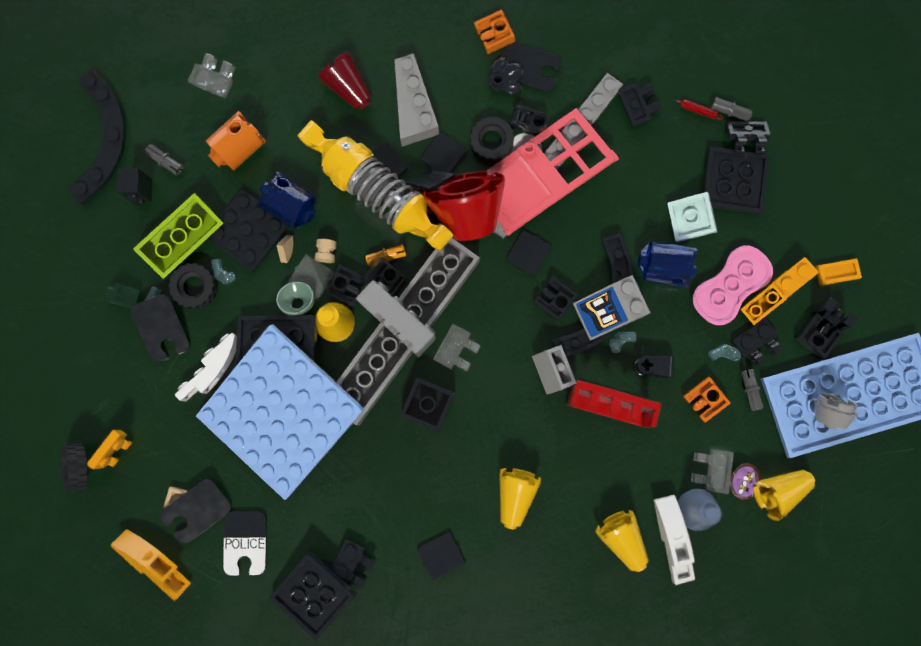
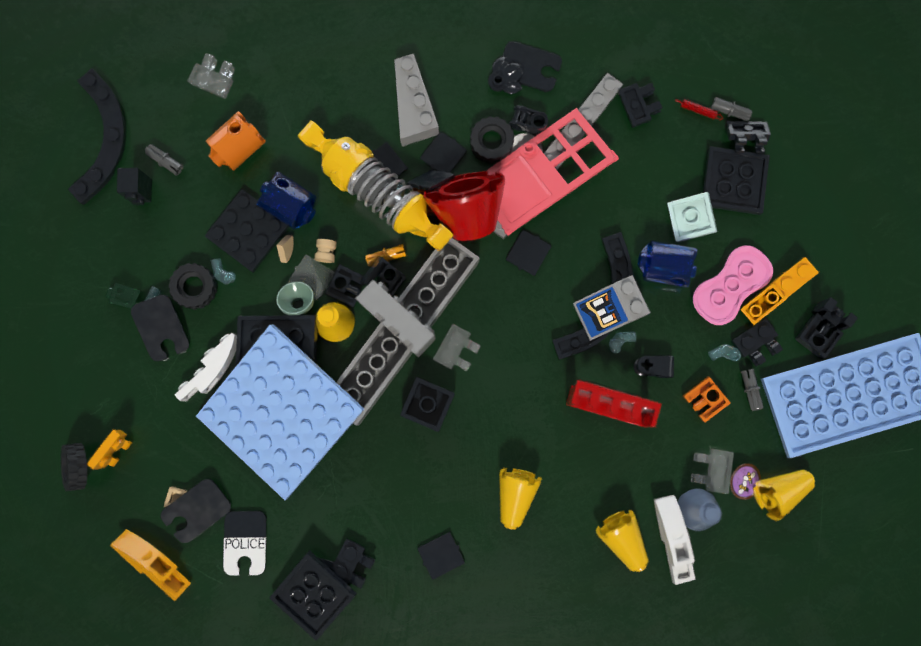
(178, 235): lime slope -> none
(346, 81): dark red cone -> none
(502, 37): orange brick -> none
(554, 369): light grey brick -> none
(563, 292): black brick -> none
(835, 411): light grey cone -> none
(838, 272): light orange tile -> none

